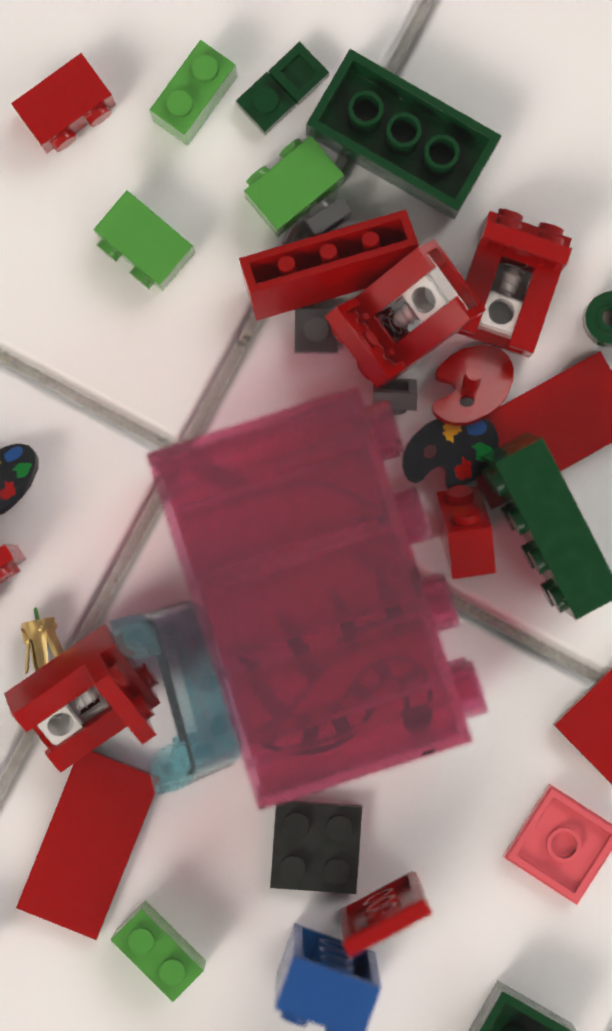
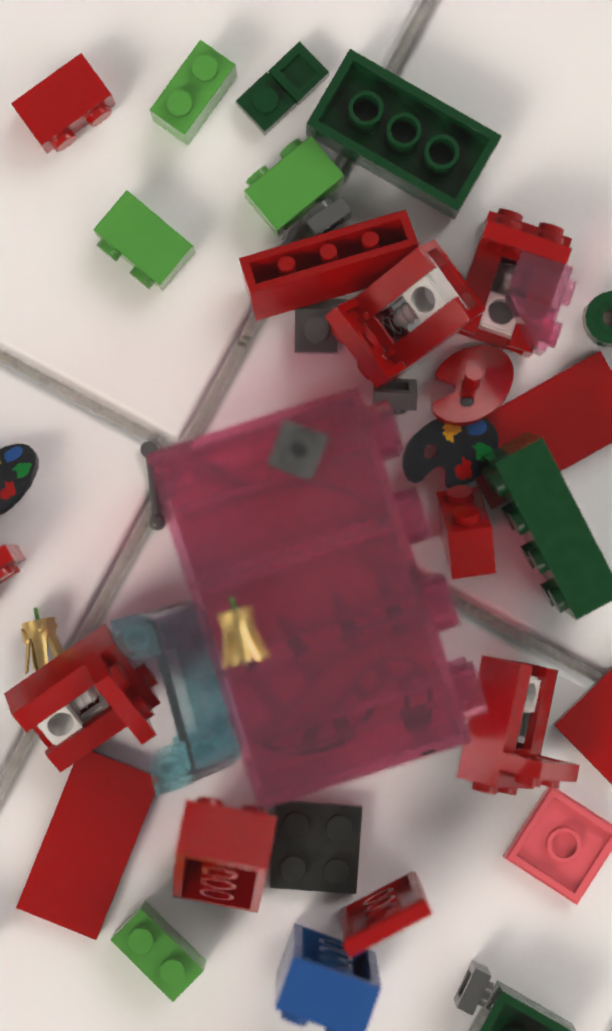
(156, 521): none -> dark grey hinge
(223, 854): none -> red brick
(239, 635): none -> pearl gold piece
(298, 450): none -> dark grey brick
(474, 988): none -> dark grey plate
(513, 731): none -> red brick
(535, 298): none -> clear pink slope

